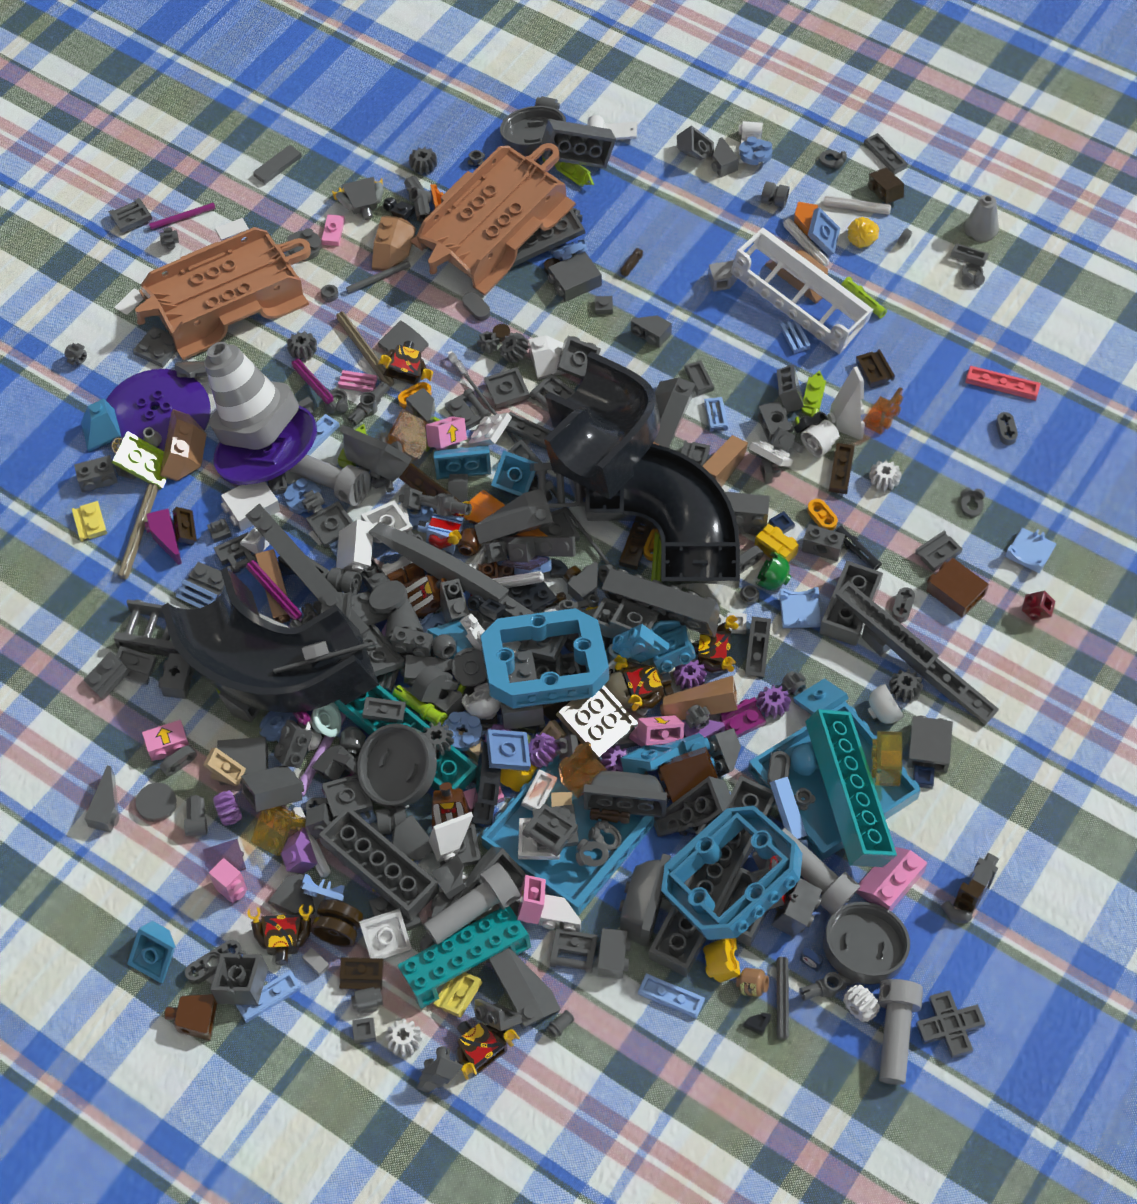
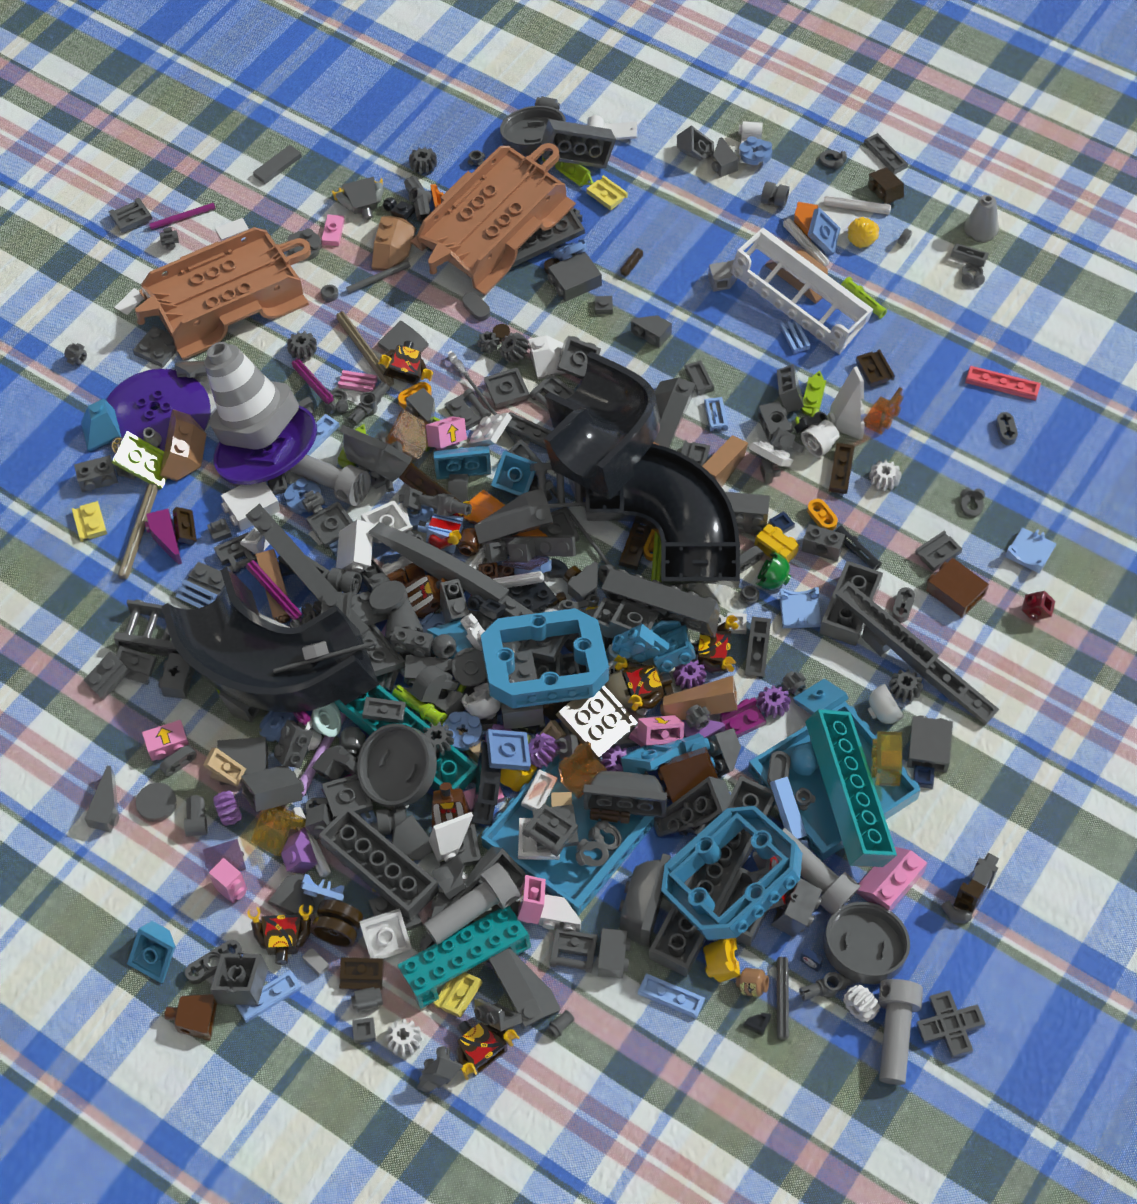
(607, 193): none -> light yellow plate

